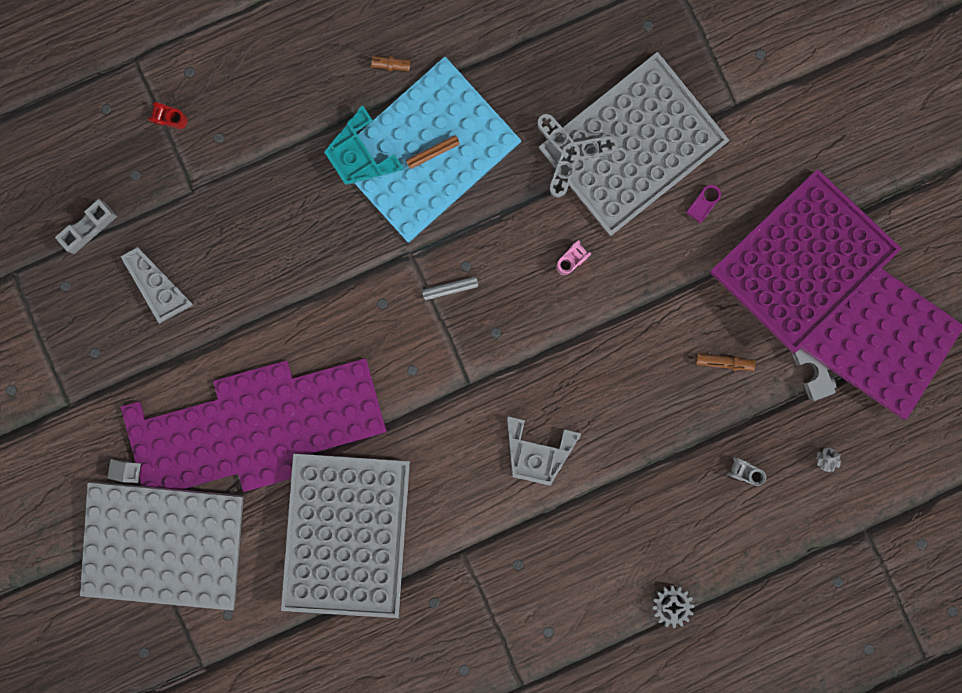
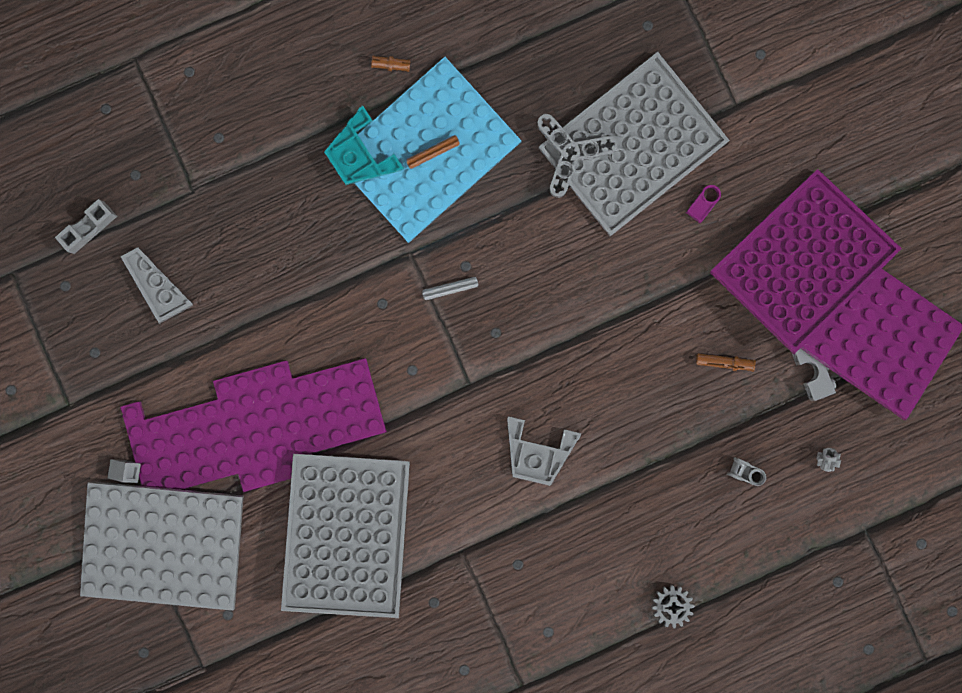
(164, 116): red piece -> none
(574, 256): bright pink piece -> none

